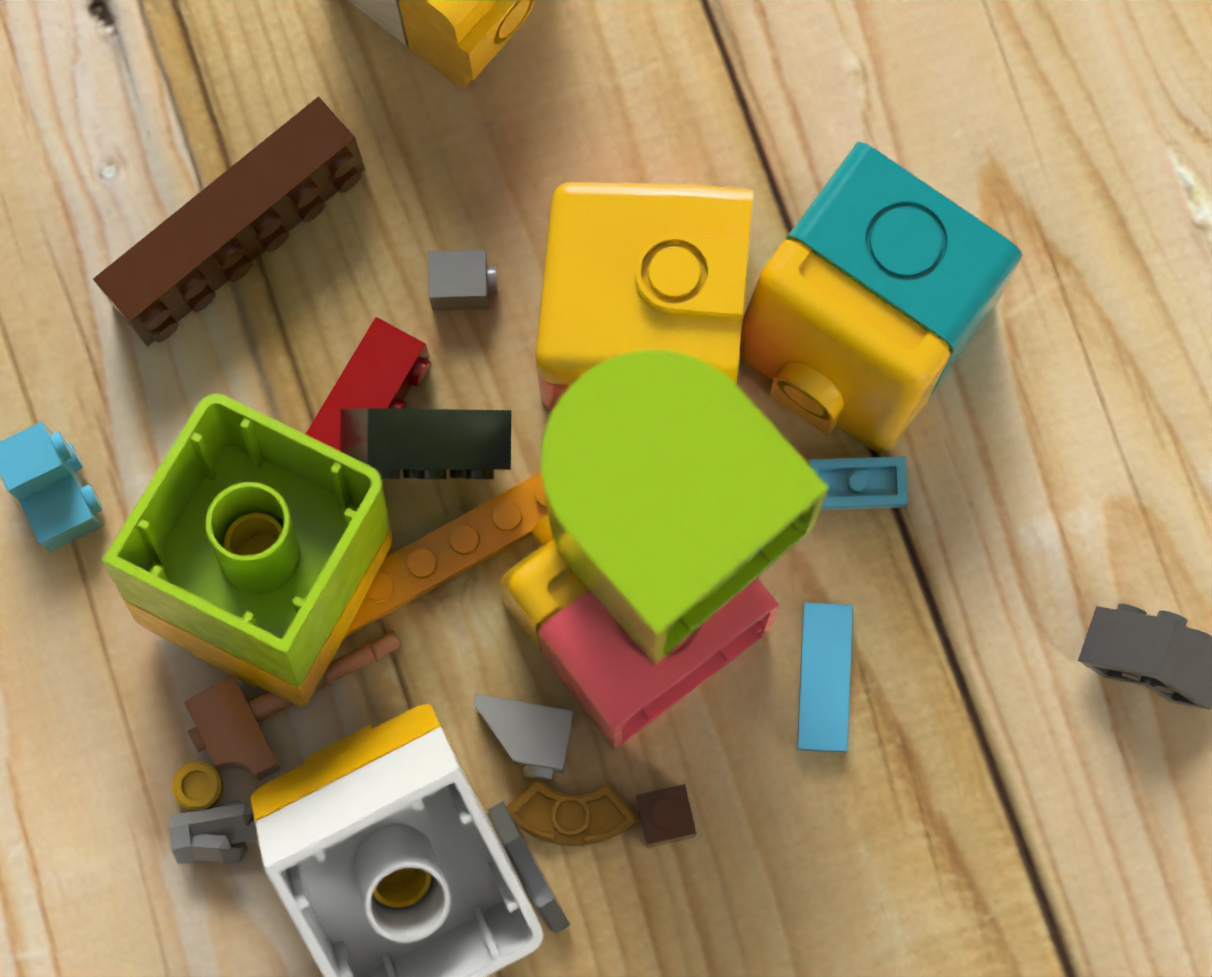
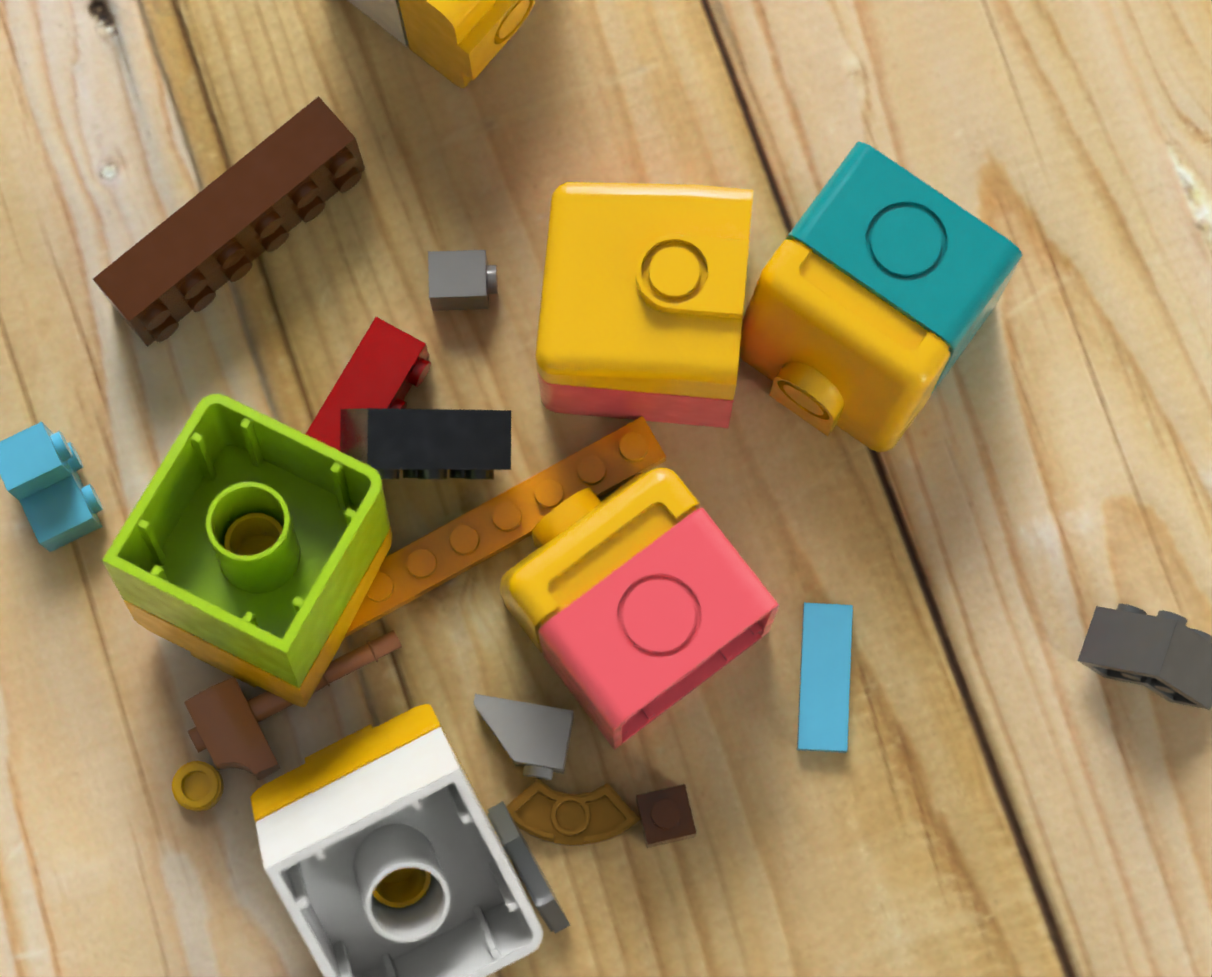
(212, 833): light grey rock -> none
(670, 492): lime brick -> none
(863, 482): medium azure plate -> none

